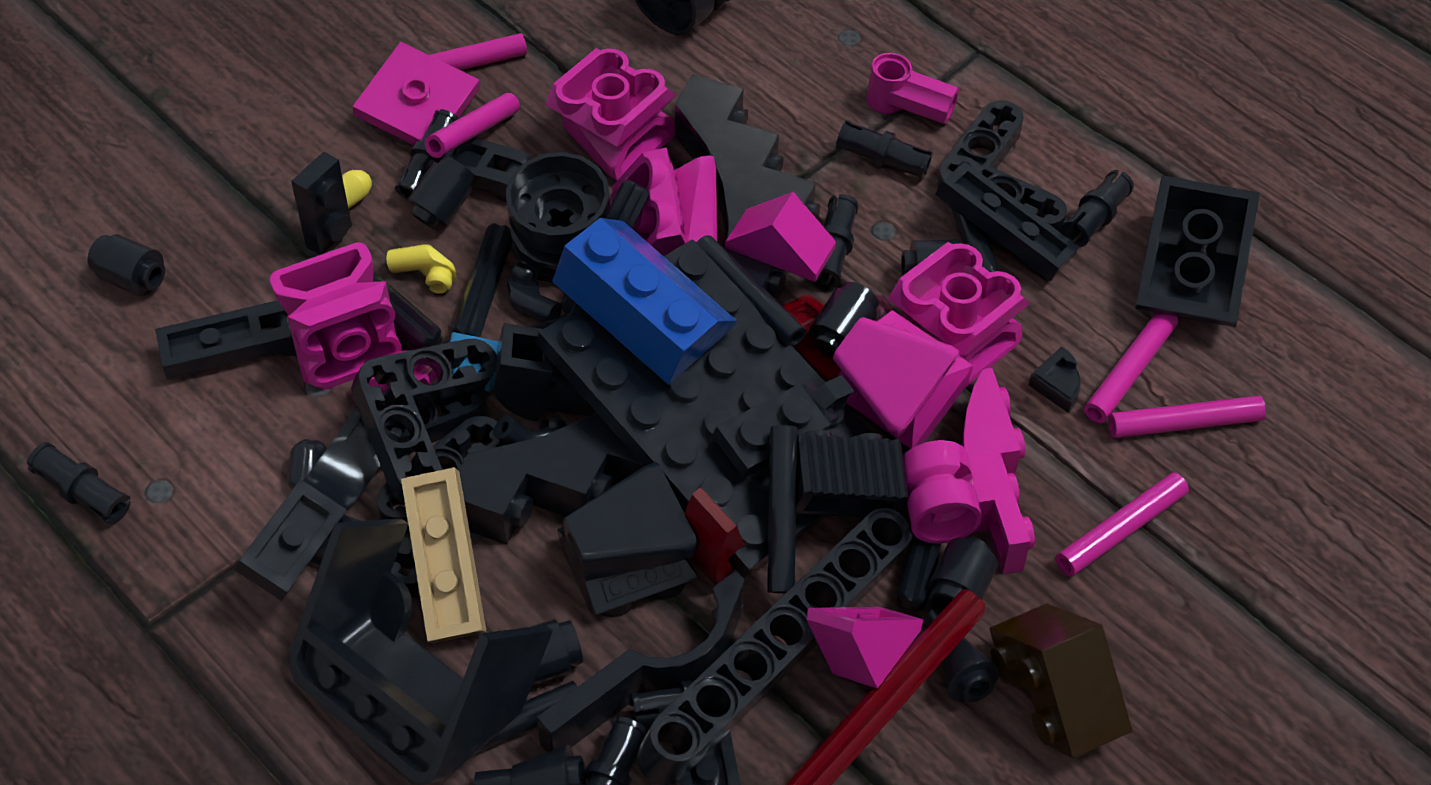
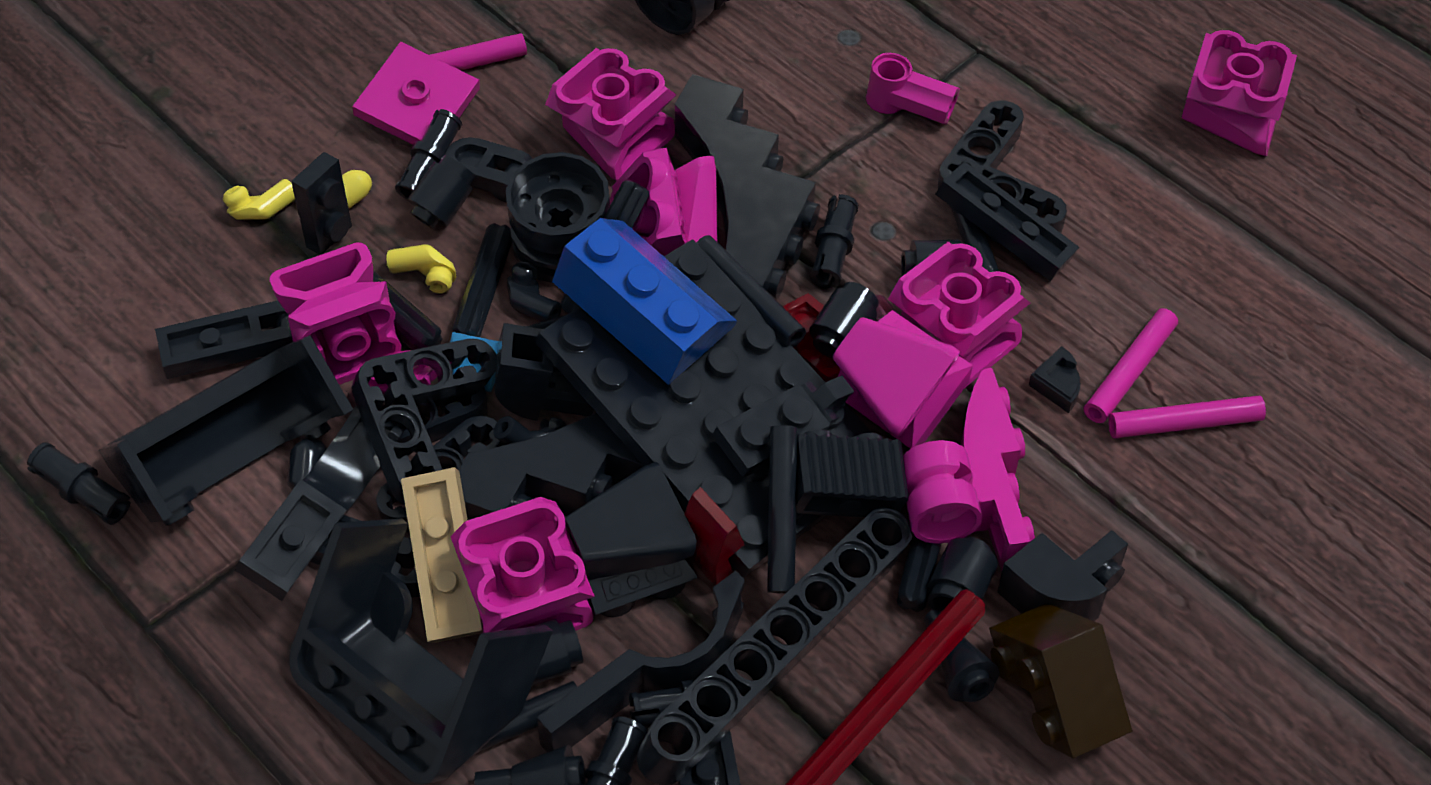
(126, 264): black brick -> none
(225, 429): none -> black windscreen
(263, 206): none -> light yellow arm
(471, 125): dark pink piece -> none
(524, 567): none -> dark pink piece
(783, 236): dark pink slope -> none
(862, 640): dark pink slope -> none
(884, 149): black pin -> none
(1048, 575): none -> black brick
(1098, 207): black pin -> none
(1121, 524): dark pink piece -> none
(1197, 251): black slope -> none
(1239, 89): none -> dark pink piece

